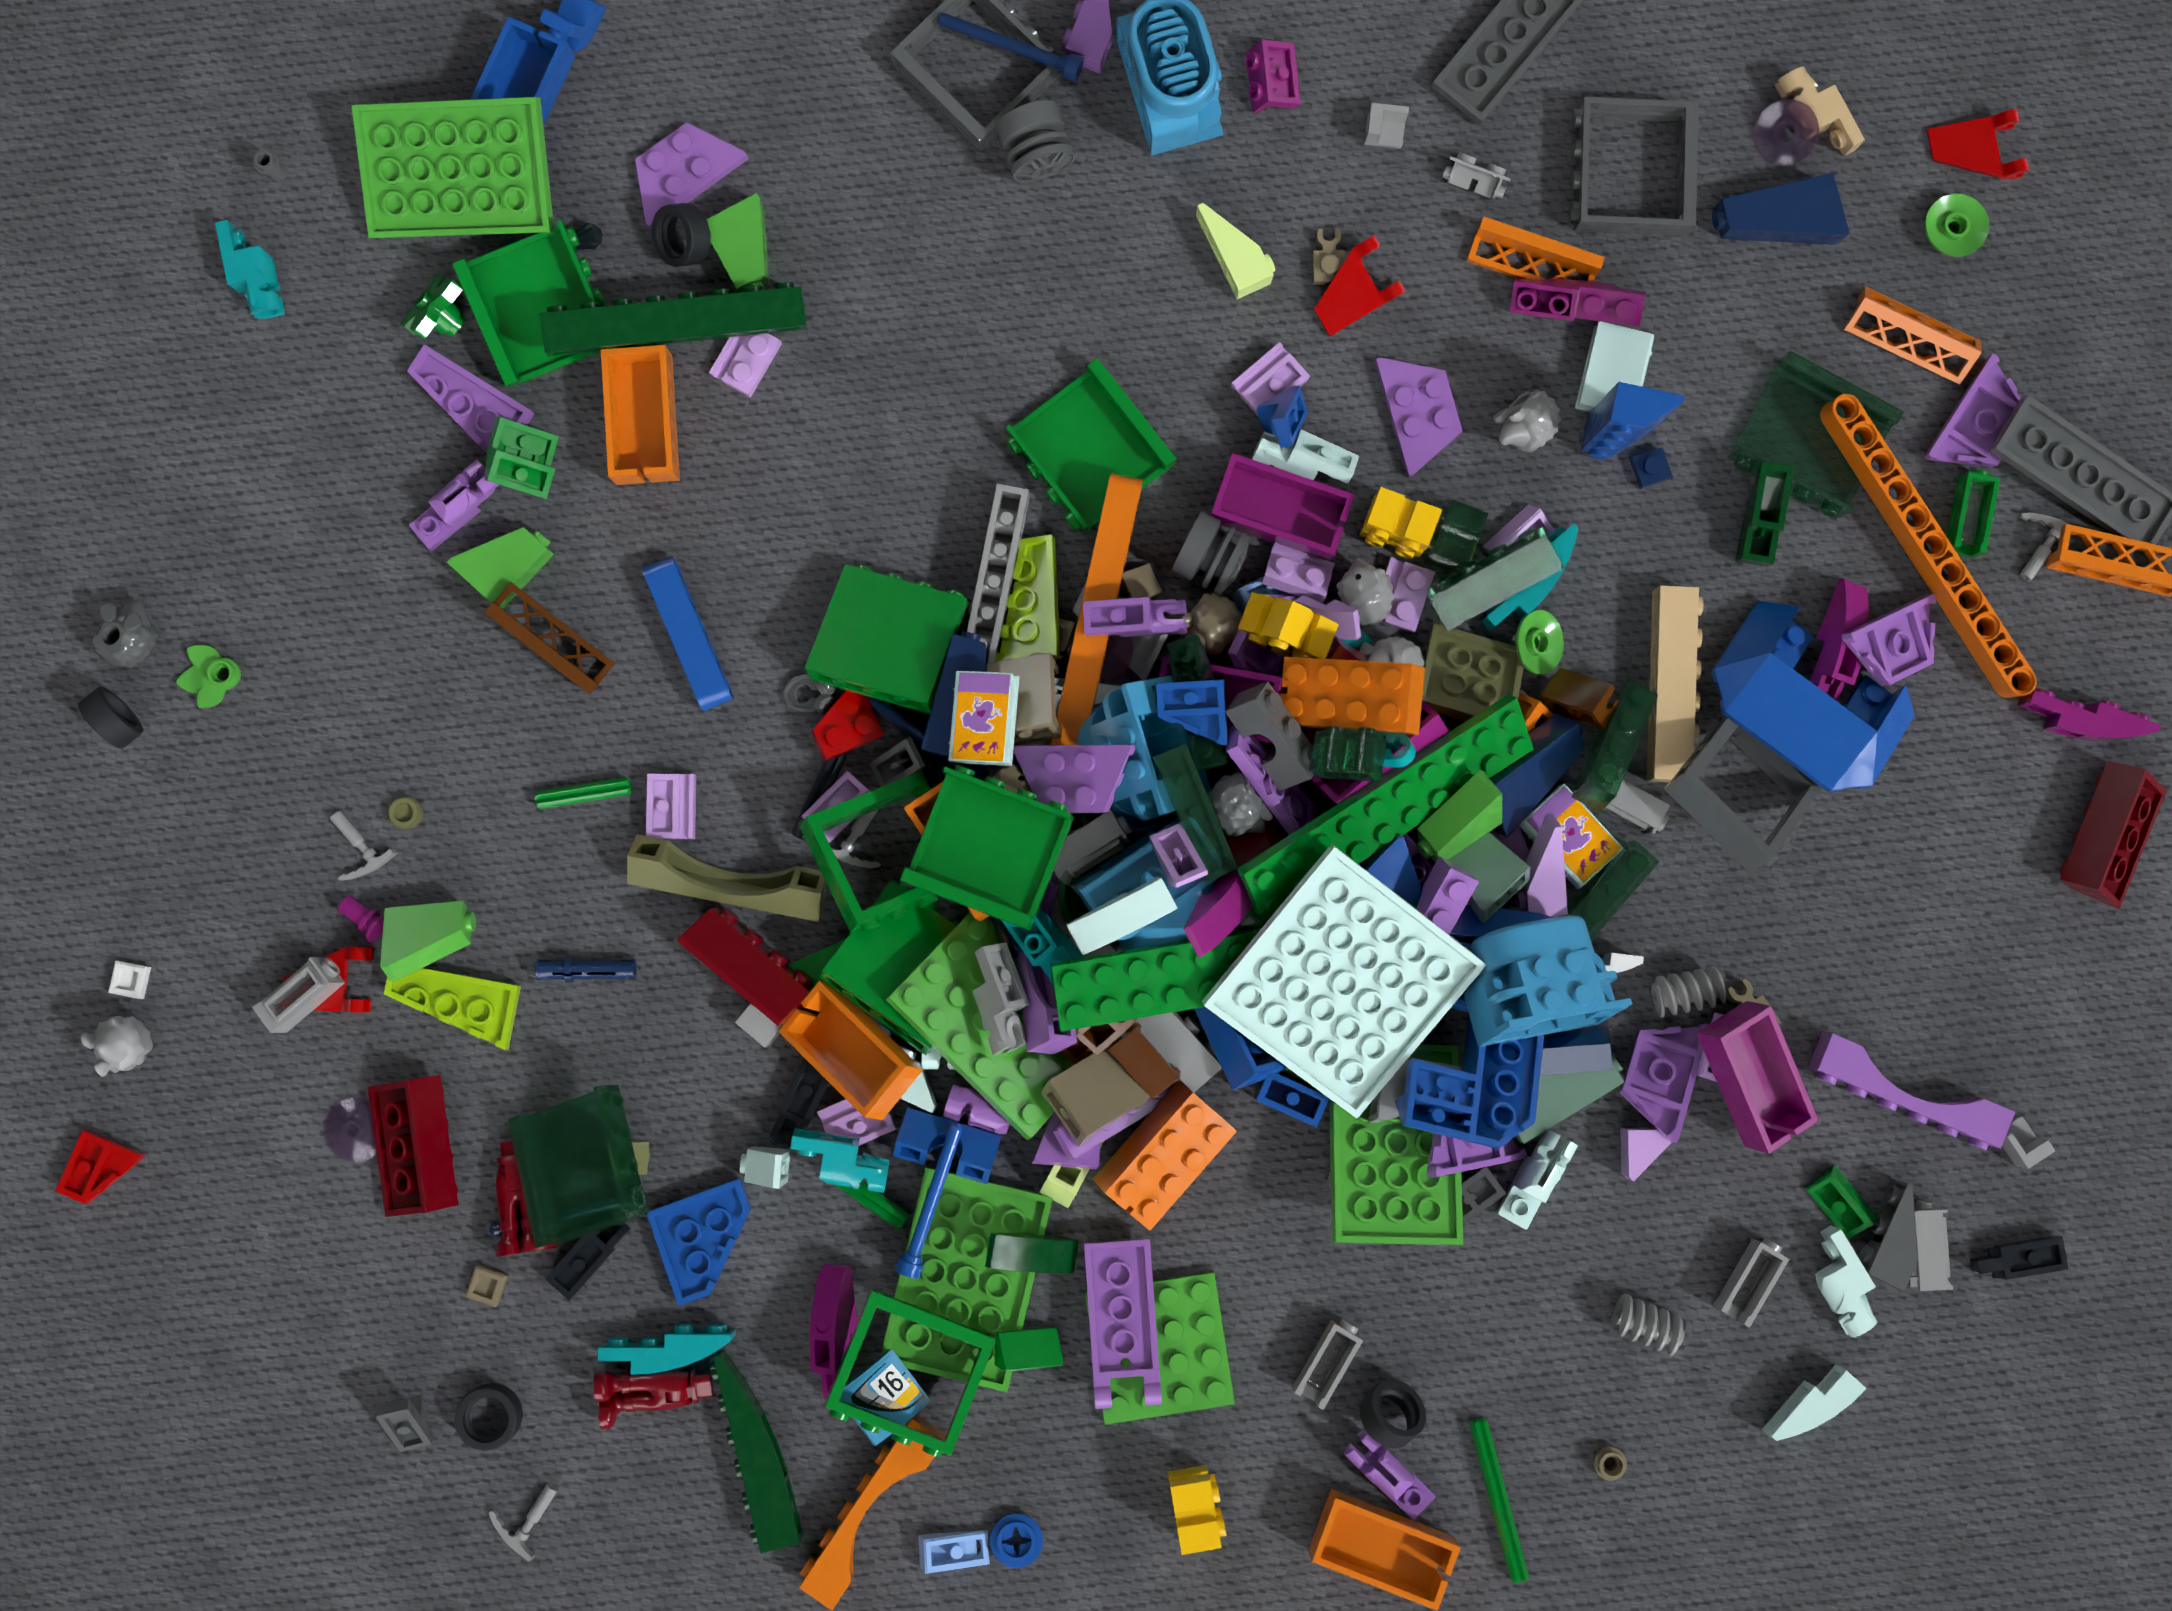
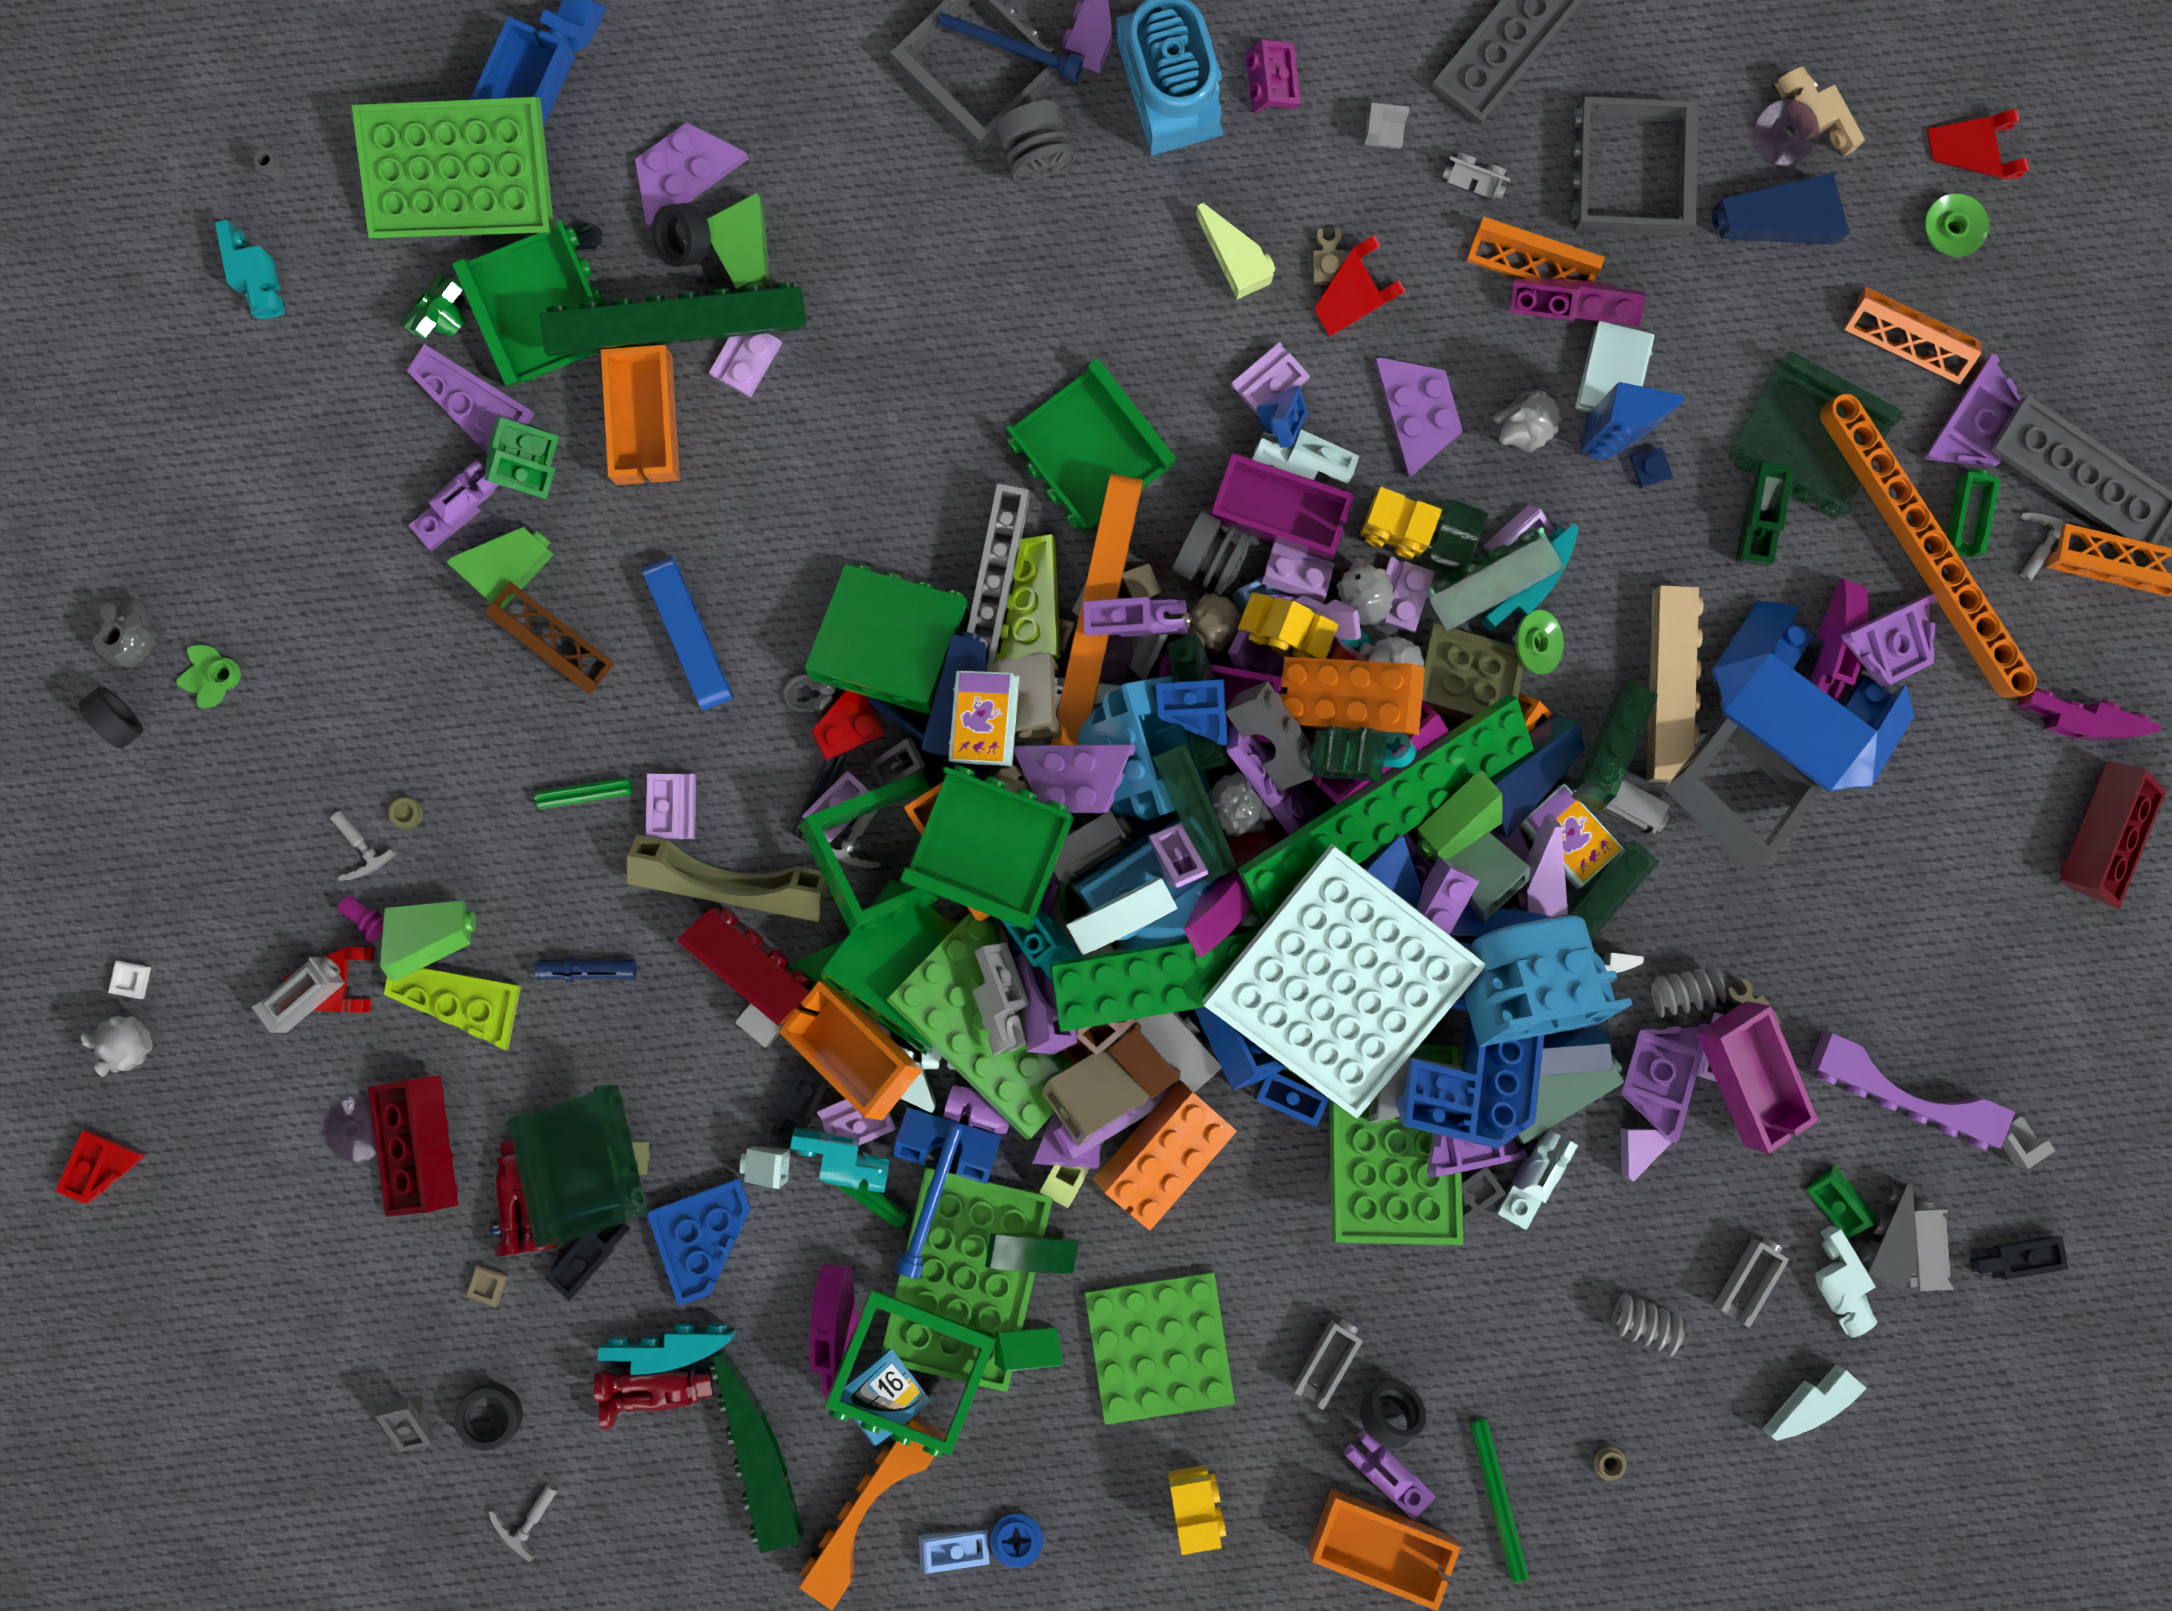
(1122, 1317): medium lavender hinge -> none
(1580, 698): reddish brown hinge -> none

